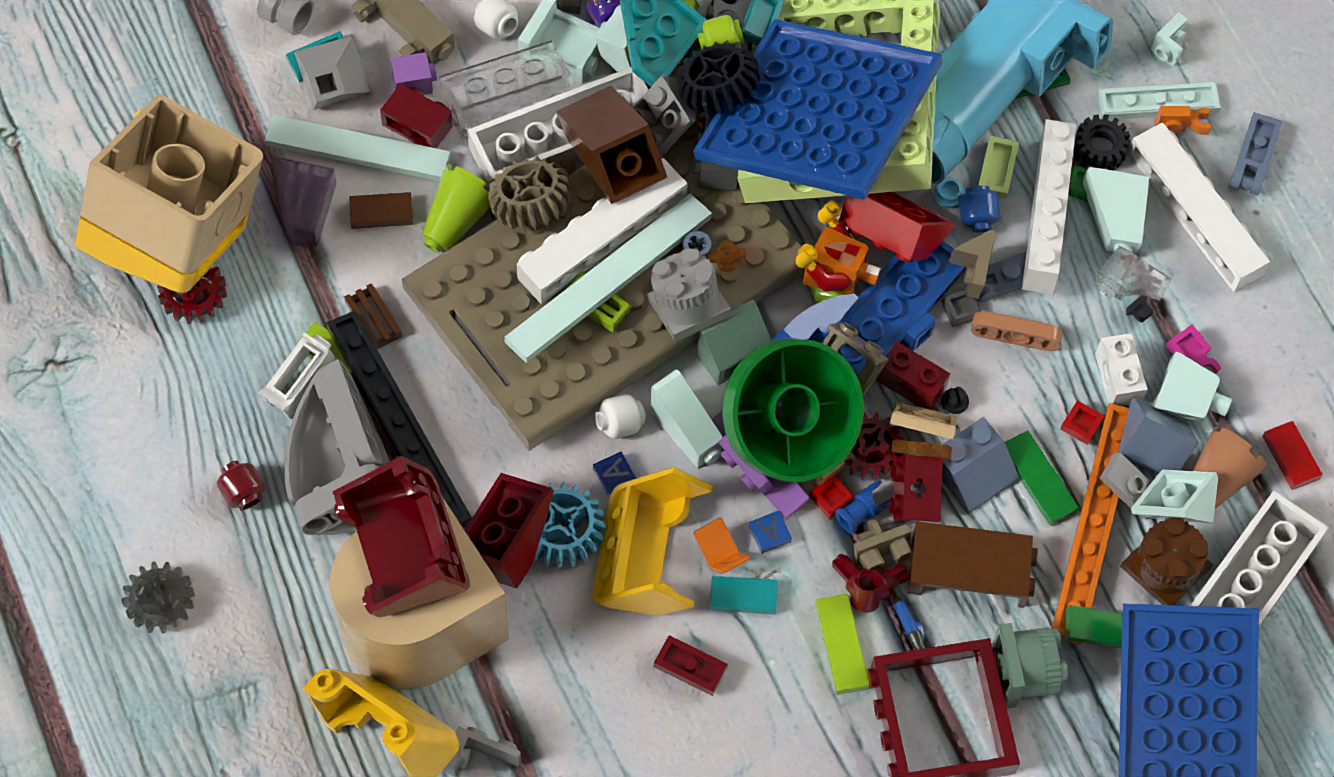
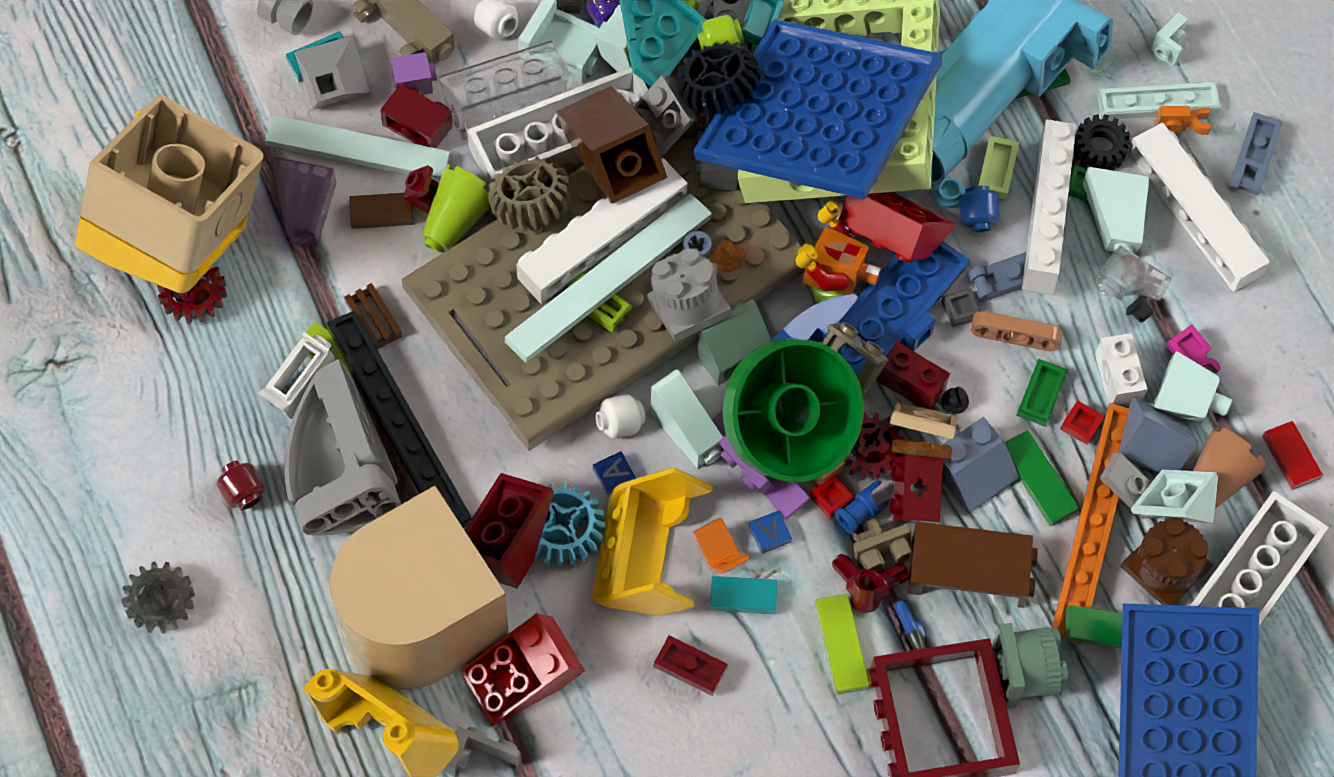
(403, 537): dark red windscreen -> none
(421, 188): none -> dark red bracket
(522, 668): none -> red slope
(976, 257): dark tan slope -> none
(1042, 392): none -> green tile

